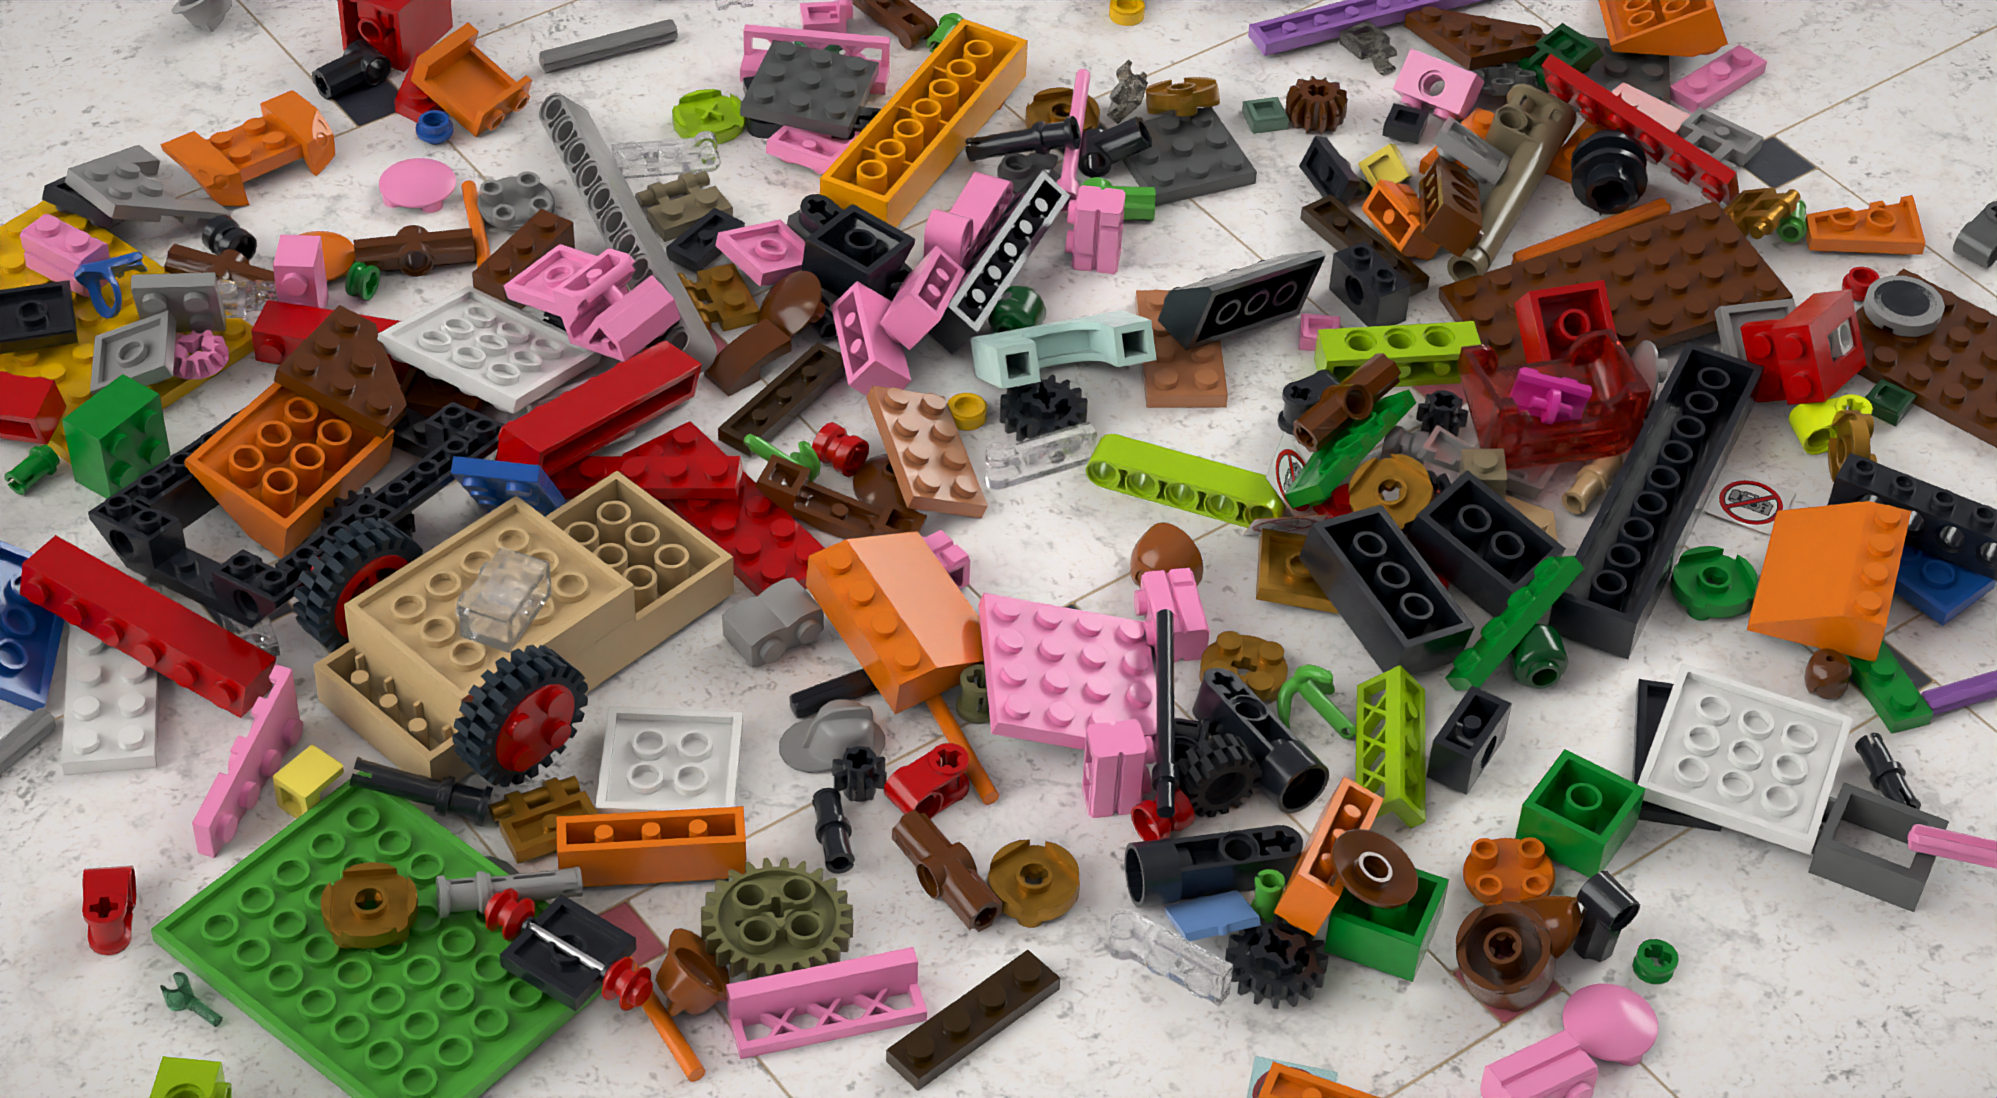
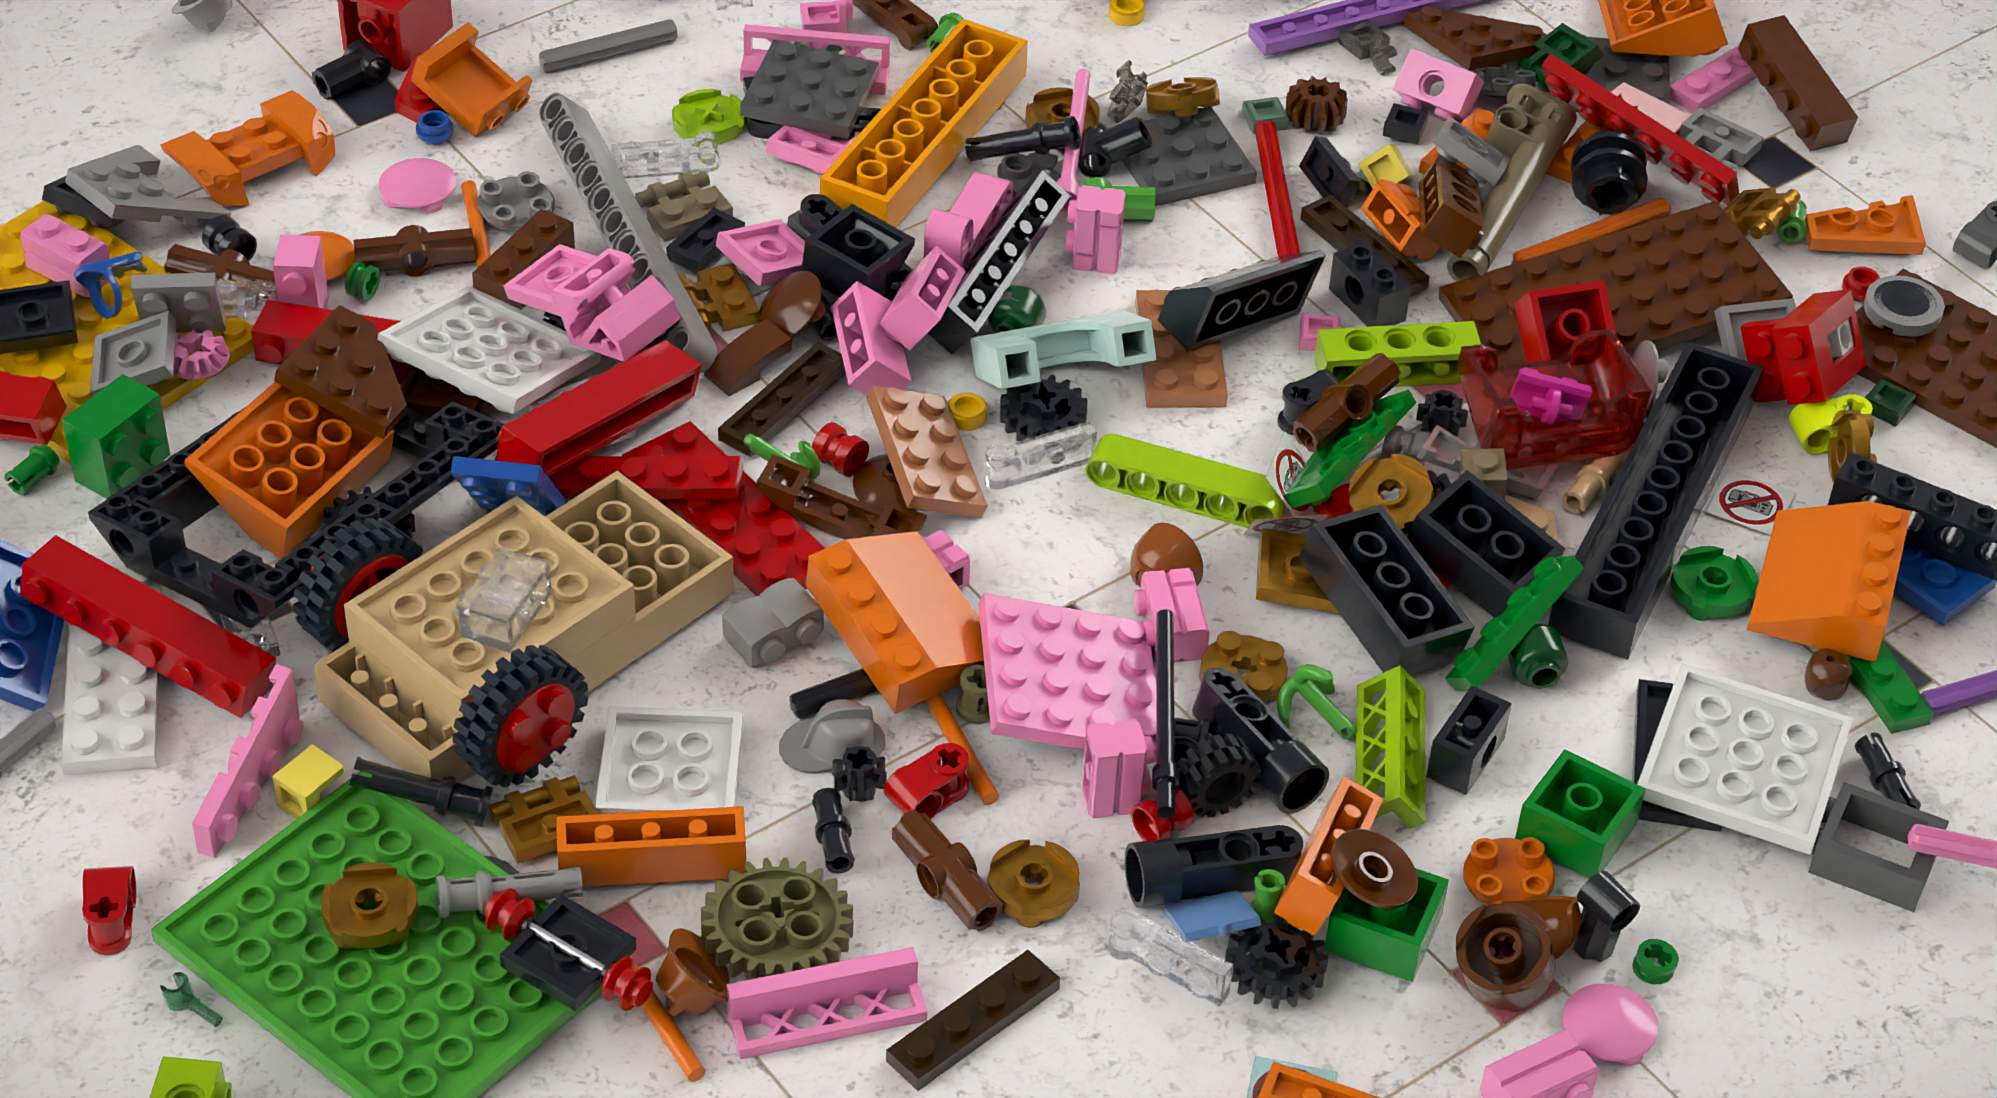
(1276, 188): none -> red axle
(1797, 83): none -> reddish brown brick

